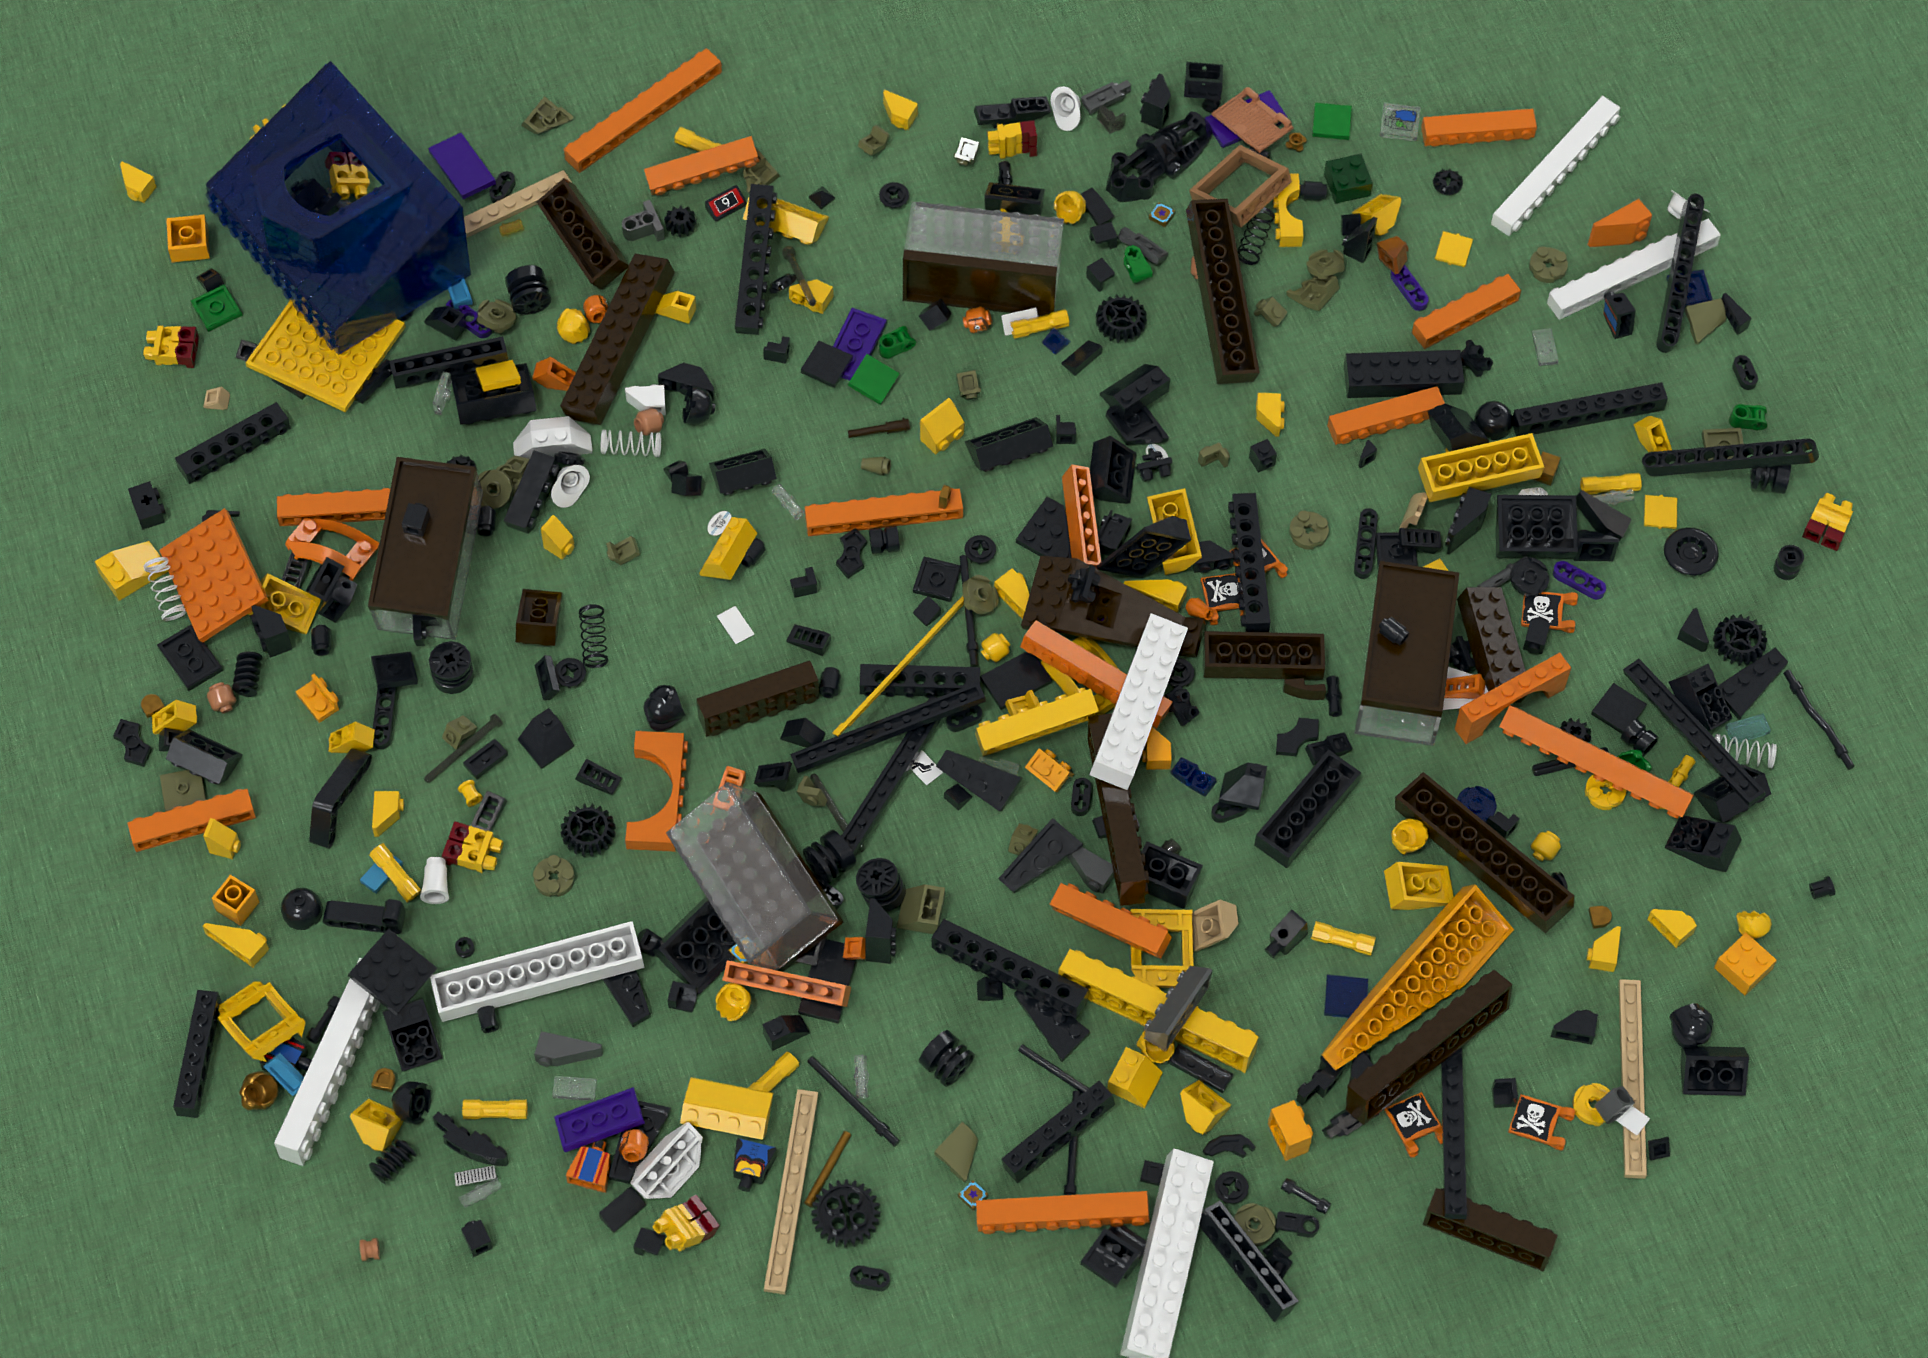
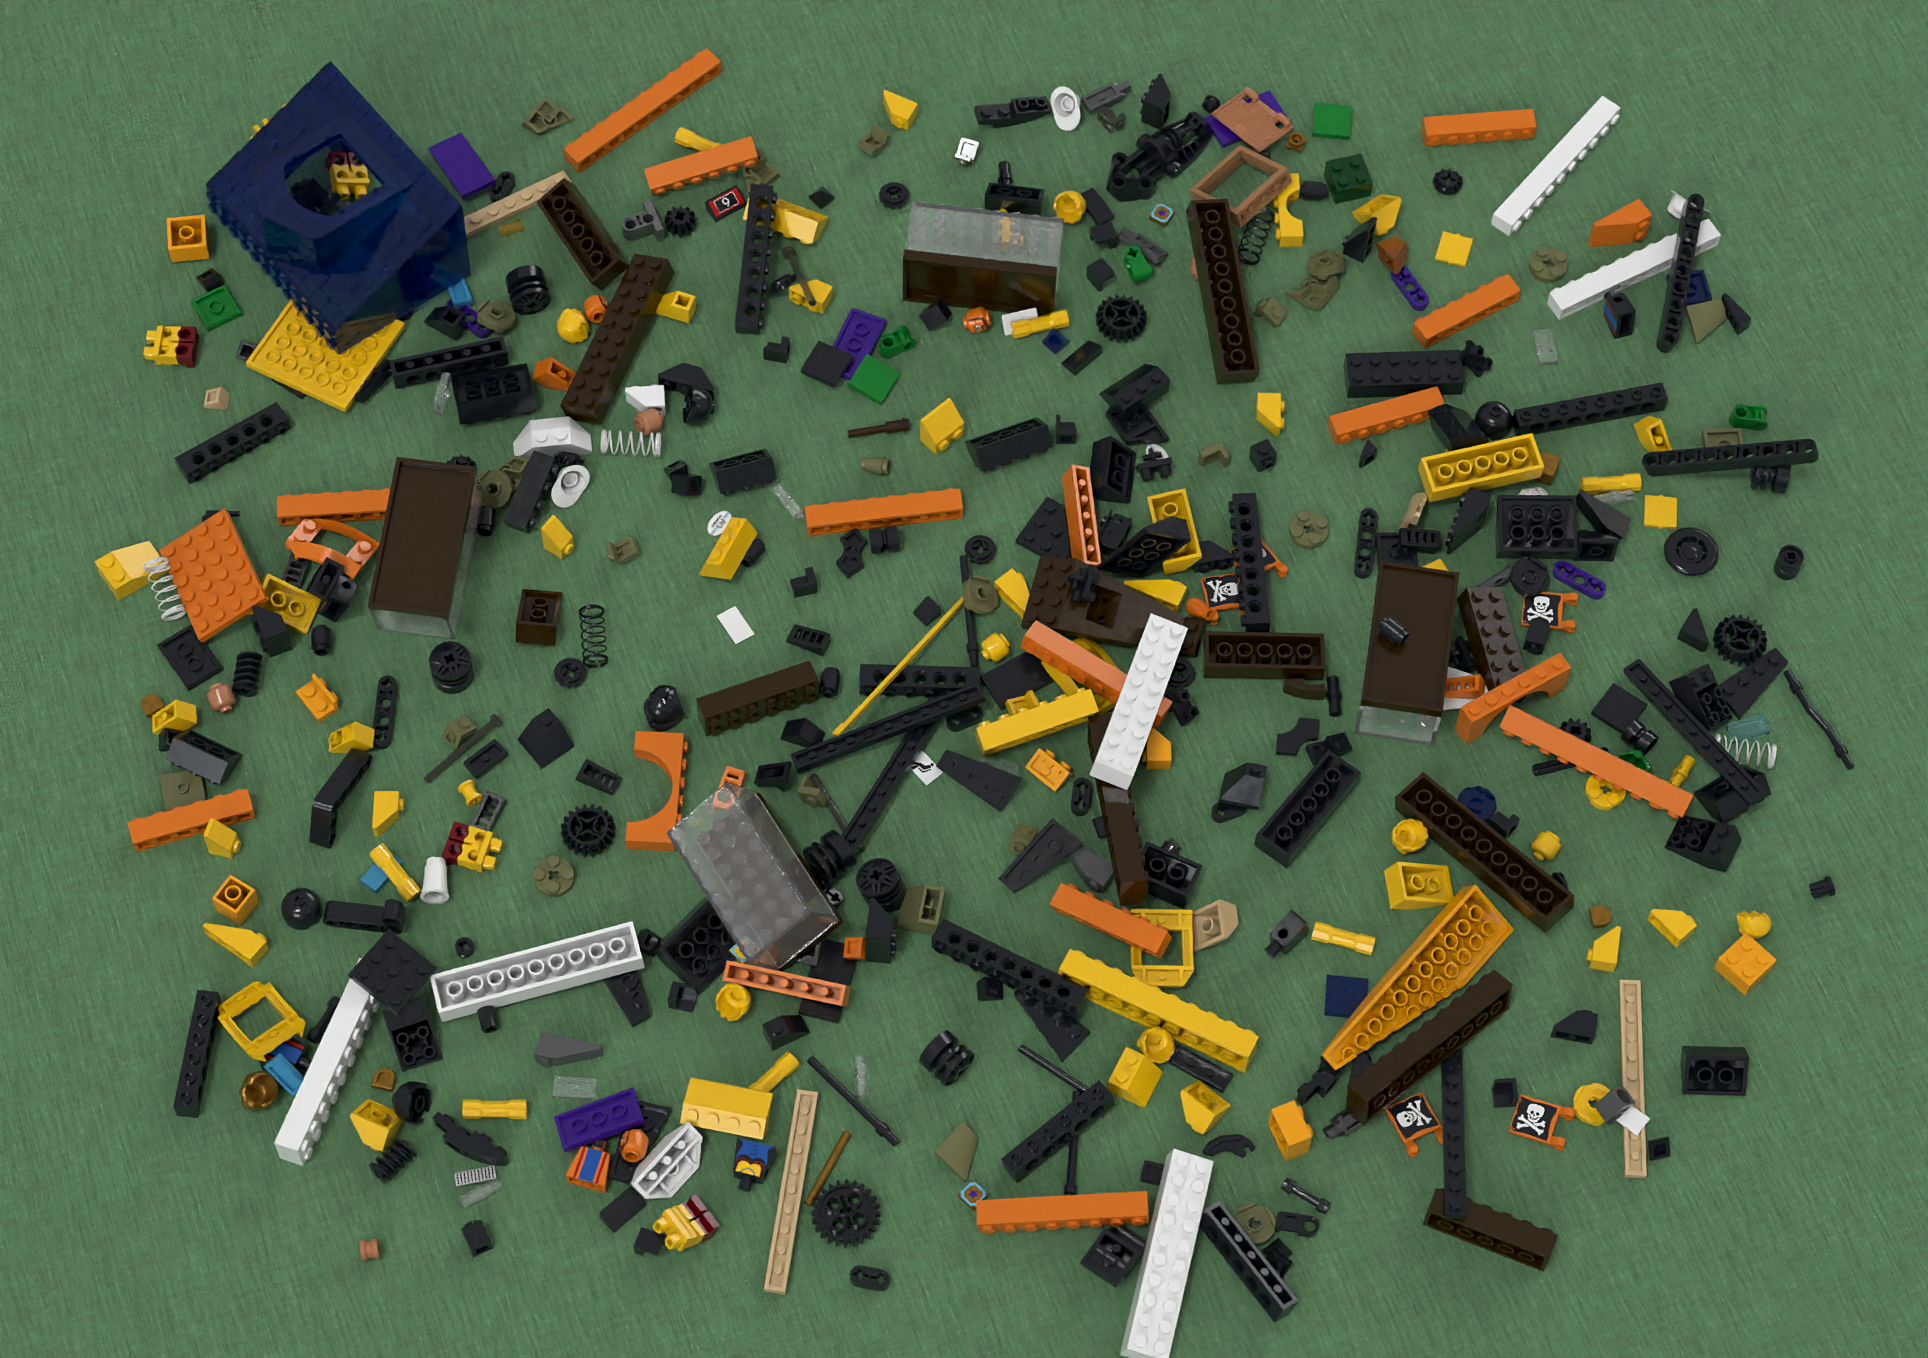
(135, 749): black tile -> none
(137, 183): yellow slope -> none
(146, 505): black brick -> none
(394, 670): black tile -> none
(416, 519): black brick -> none
(420, 626): black slope -> none
(498, 375): yellow tile -> none
(547, 677): black plate -> none
(937, 579): black tile -> none
(944, 496): pearl gold tile -> none
(957, 796): black slope -> none
(968, 384): olive bracket -> none
(1013, 139): yellow hips -> none
(1178, 1007): dark grey slope -> none
(1192, 777): clear blue slope -> none
(1196, 76): black window -> none
(1226, 1179): black gear -> none
(1349, 223): black tile -> none
(1400, 121): clear tile -> none
(1691, 1025): black helmet -> none
(1748, 371): black beam -> none
(1829, 515): hips -> none

